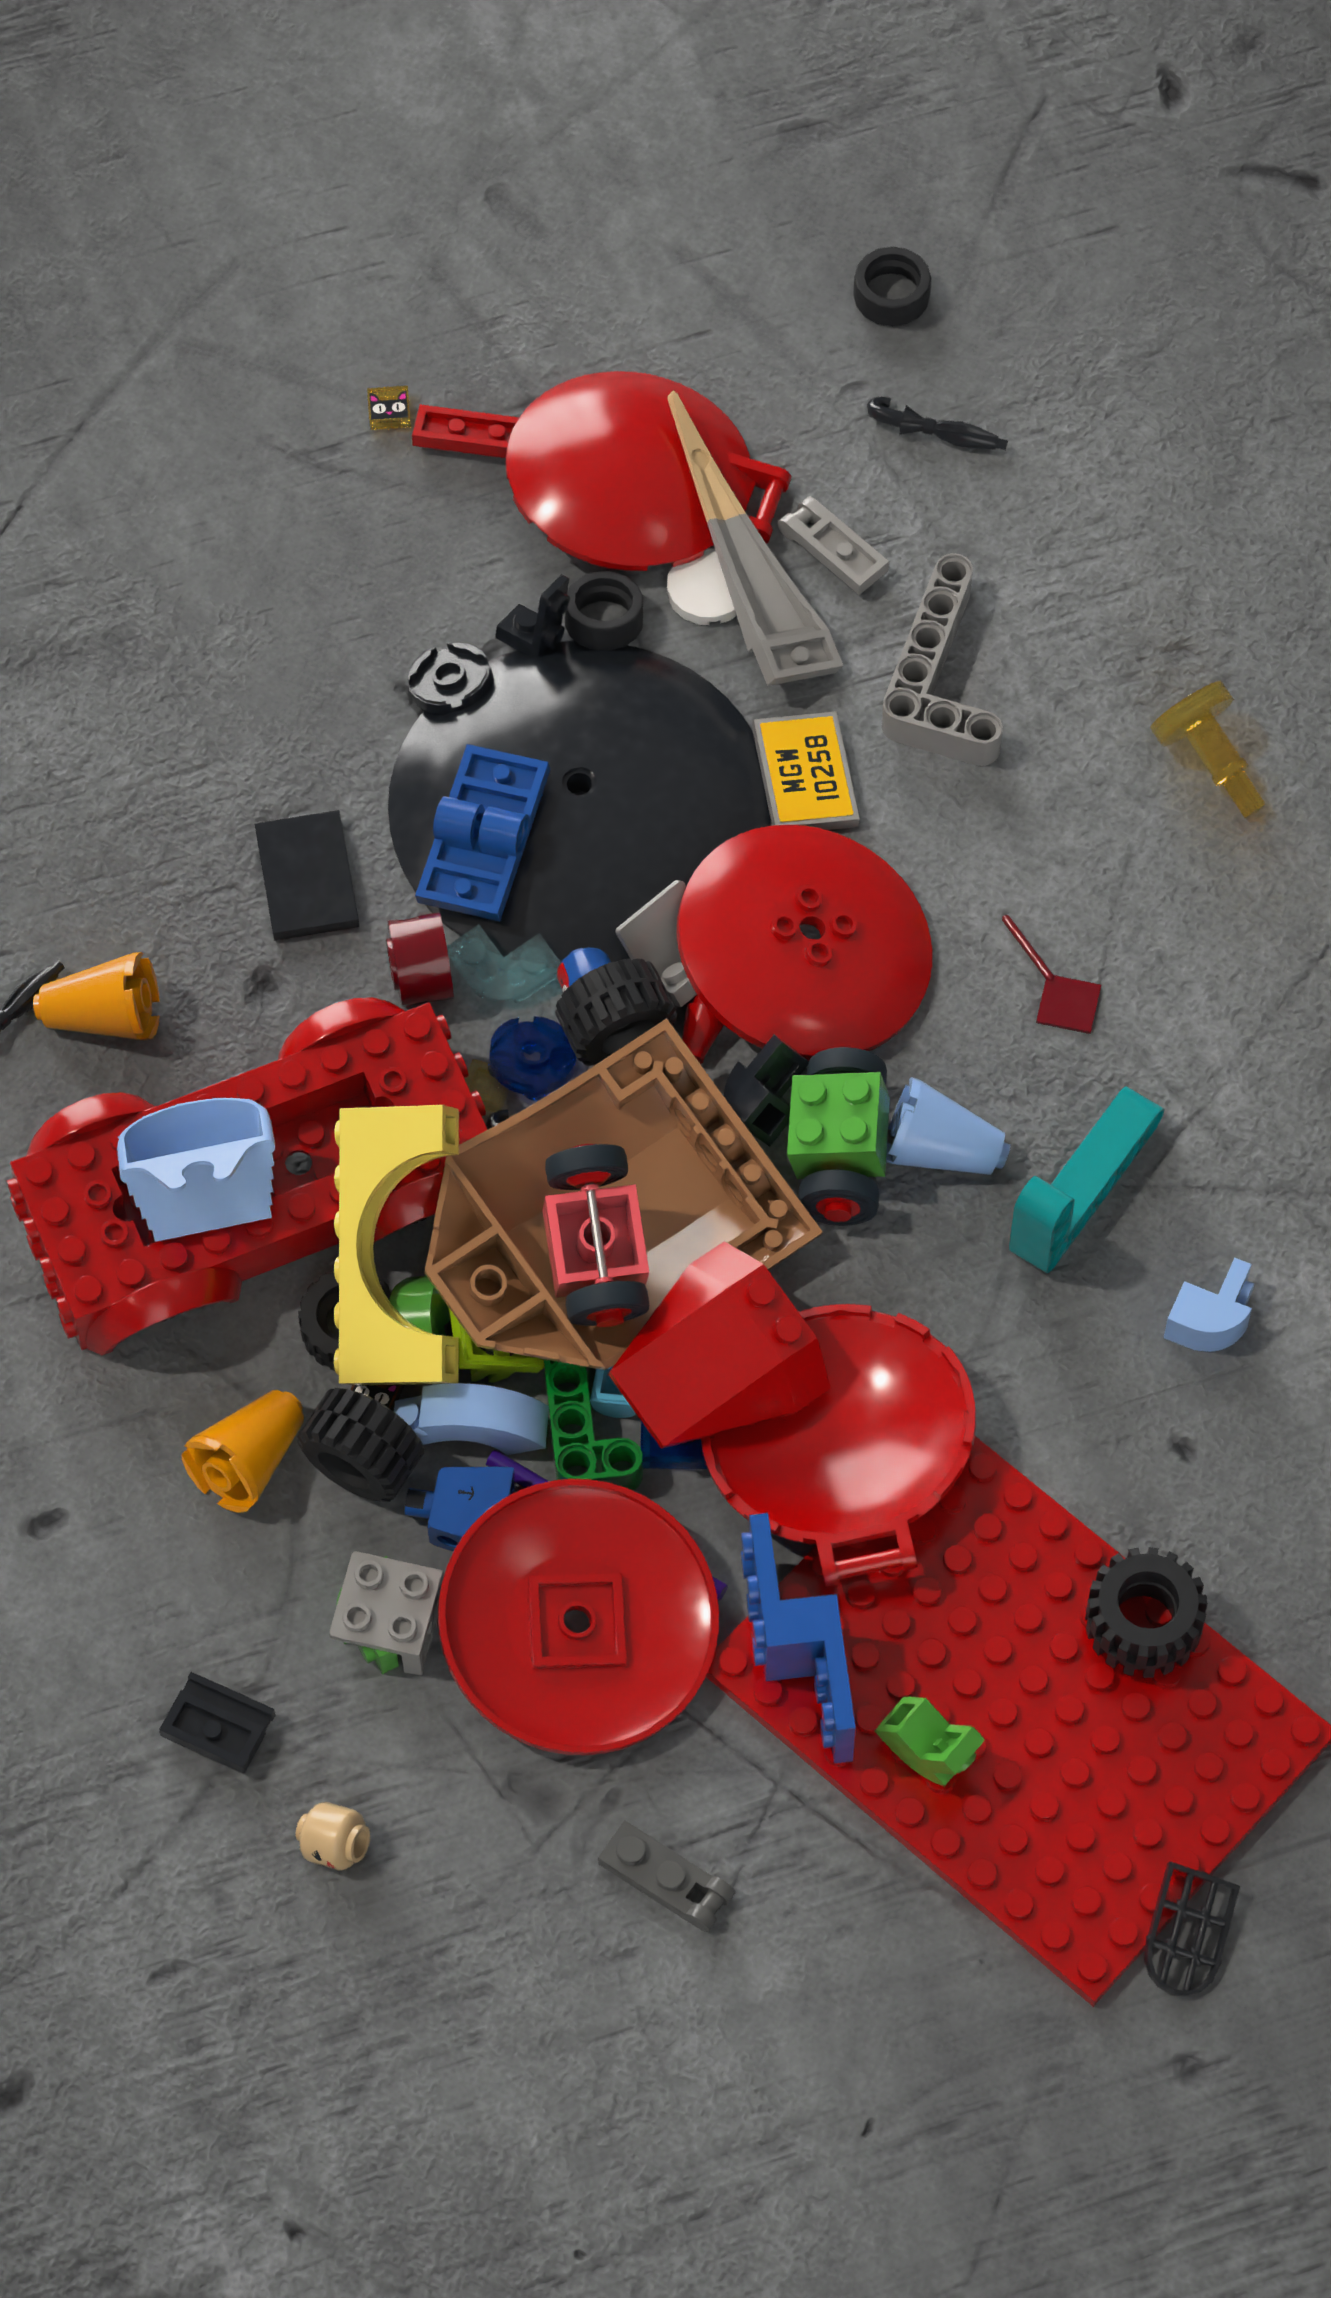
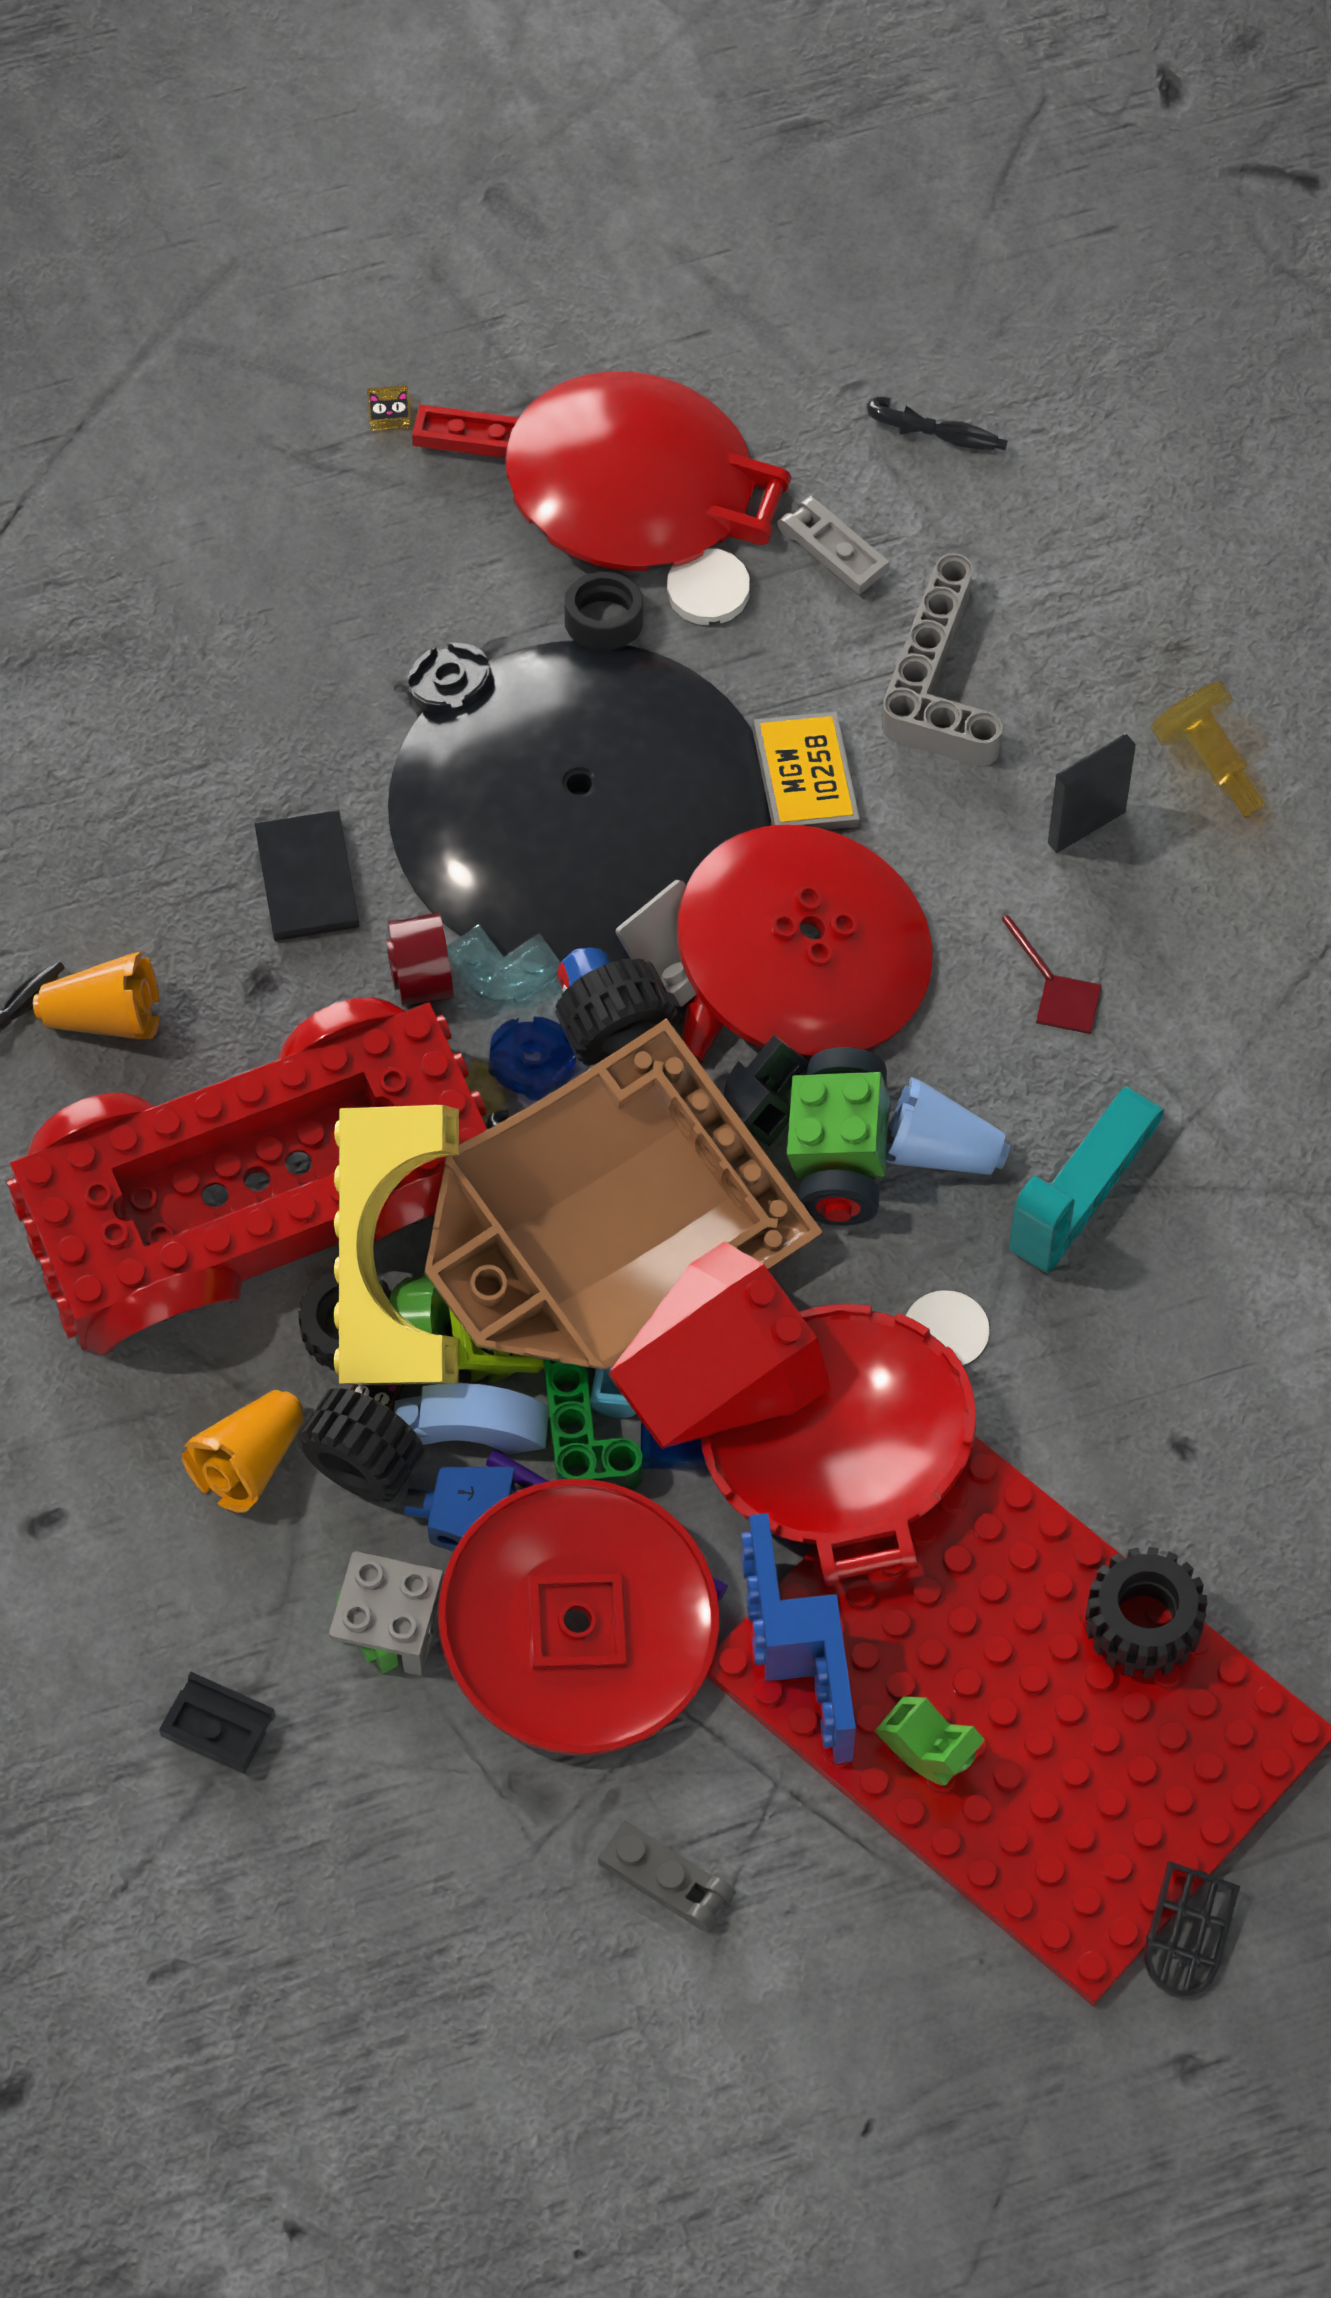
(199, 1166): light blue piece -> none
(333, 1836): tan head -> none
(482, 832): blue plate -> none
(537, 631): black bracket -> none
(595, 1236): brick -> none
(770, 609): light grey plate -> none
(895, 261): black tyre -> none
(953, 1321): none -> white sticker
(1091, 793): none -> black tile
(1212, 1320): light blue brick -> none

